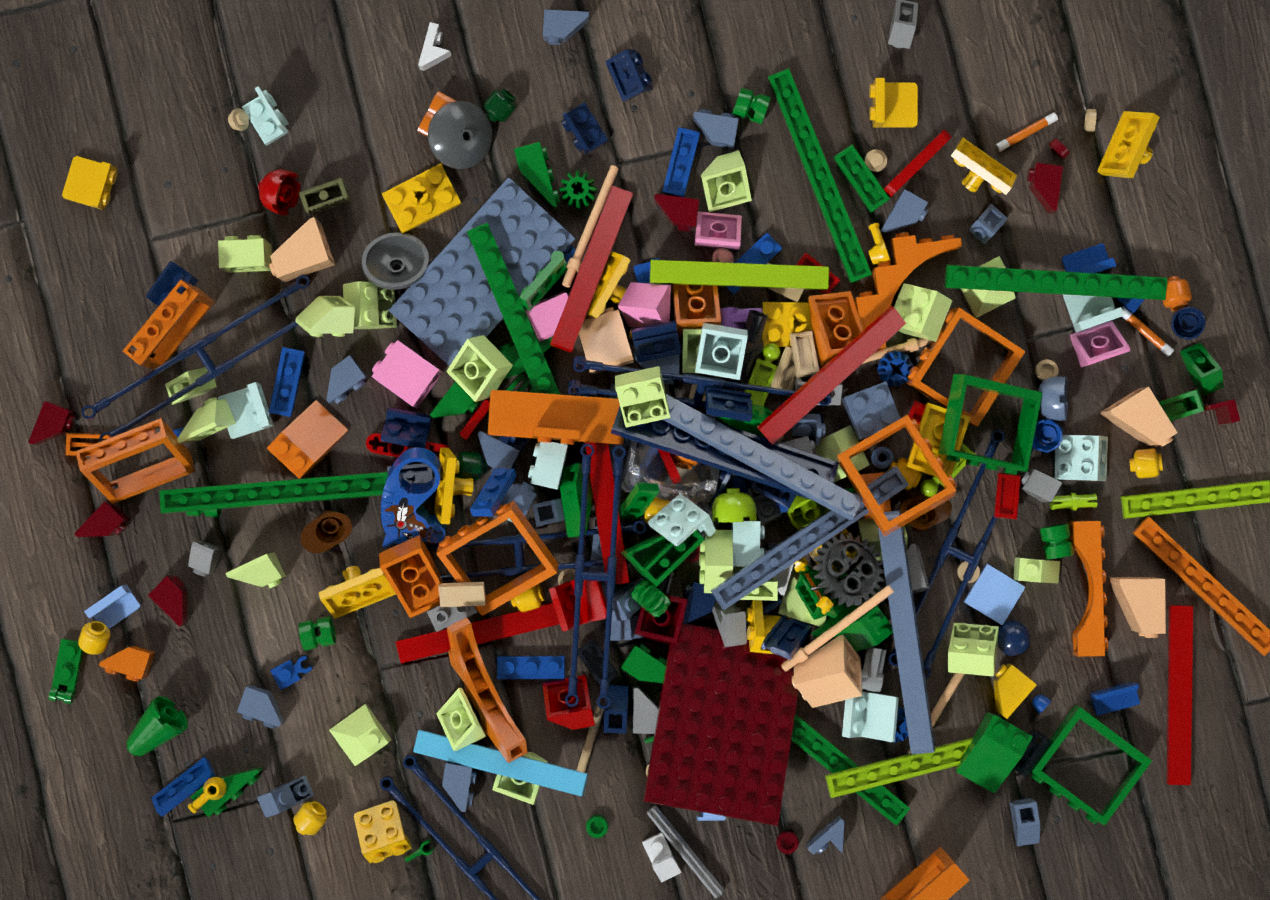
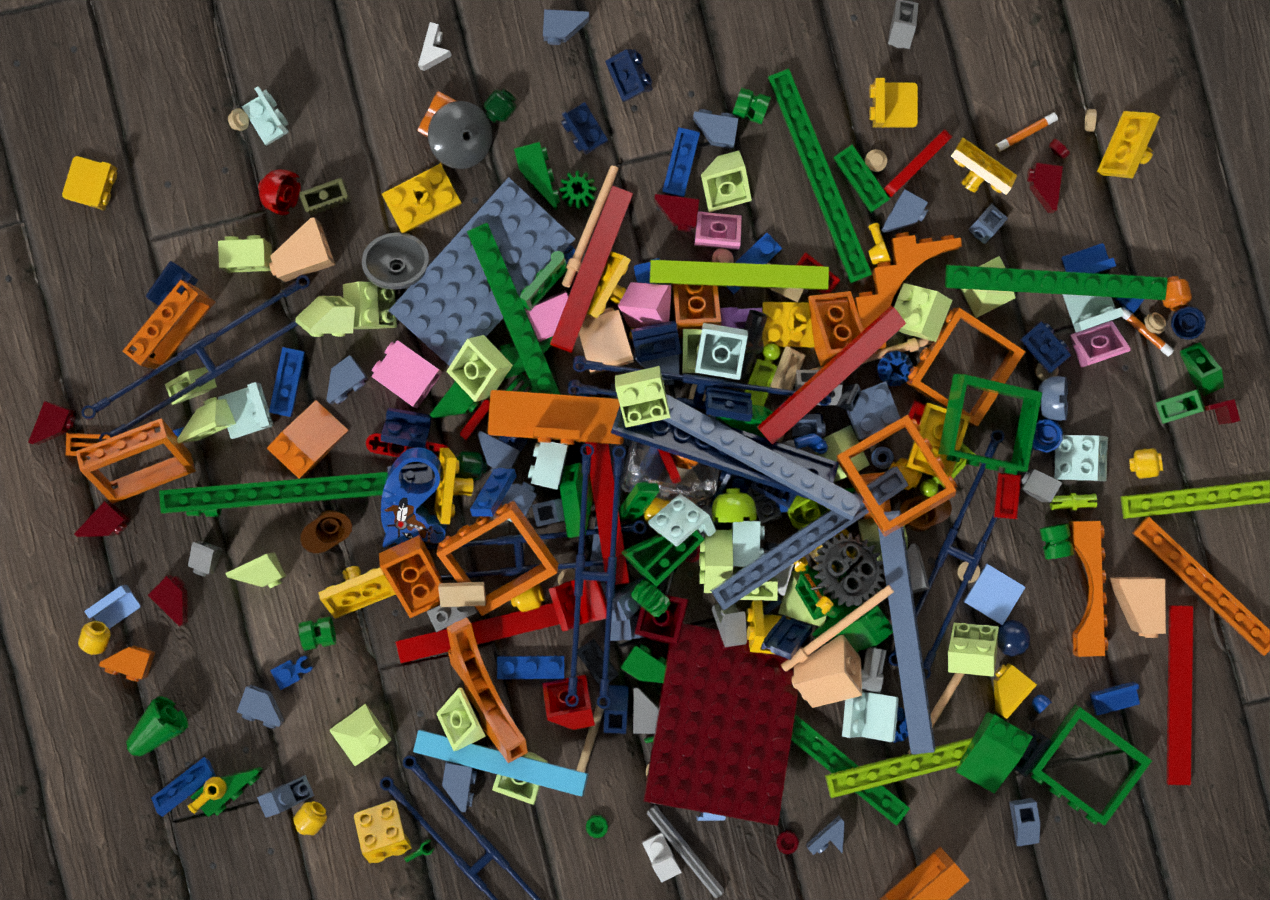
(66, 671): green plate -> none
(699, 602): dark blue slope -> none
(804, 354): tan tile -> none
(813, 441): none -> blue arm
(849, 397): none -> black slope
(1036, 570): yellowish green slope -> none
(1046, 346): none -> dark blue bracket
(1141, 418): light nougat slope -> none
(1155, 323): none -> tan plate

